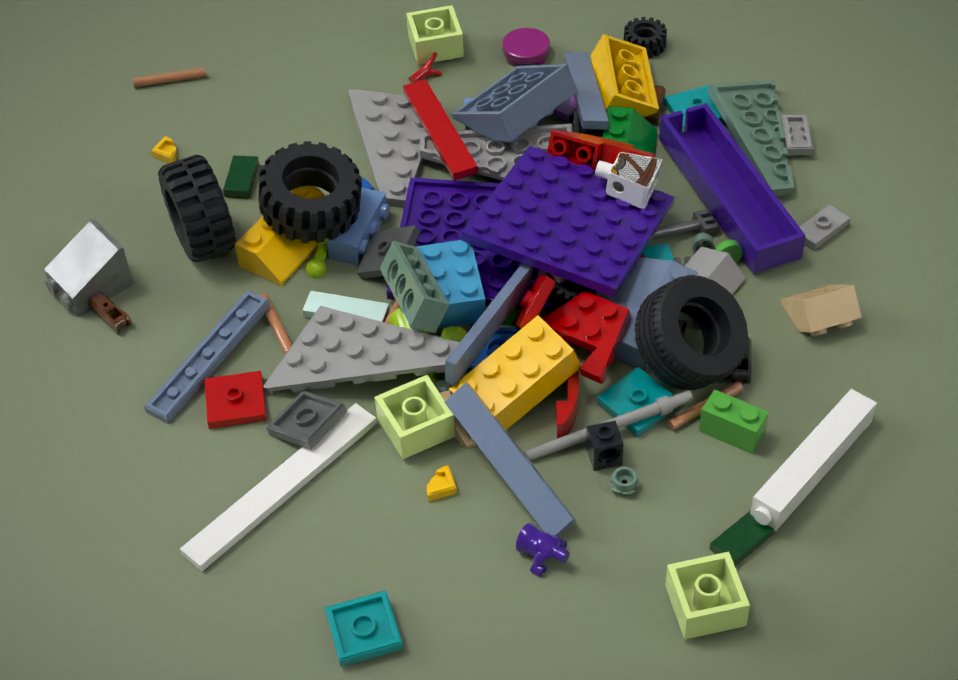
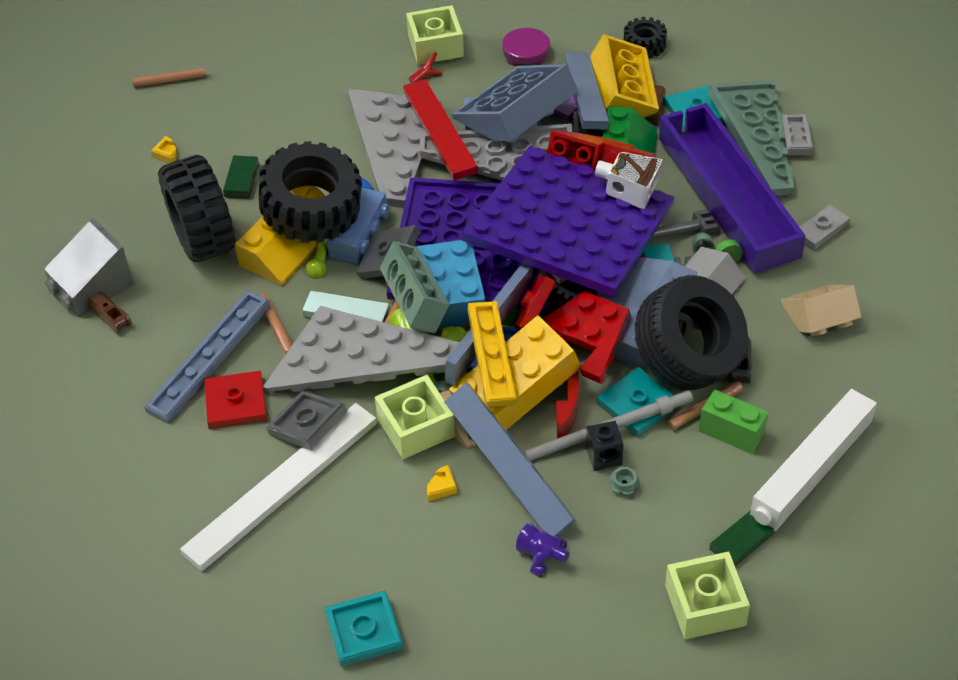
(491, 354): none -> yellow tile

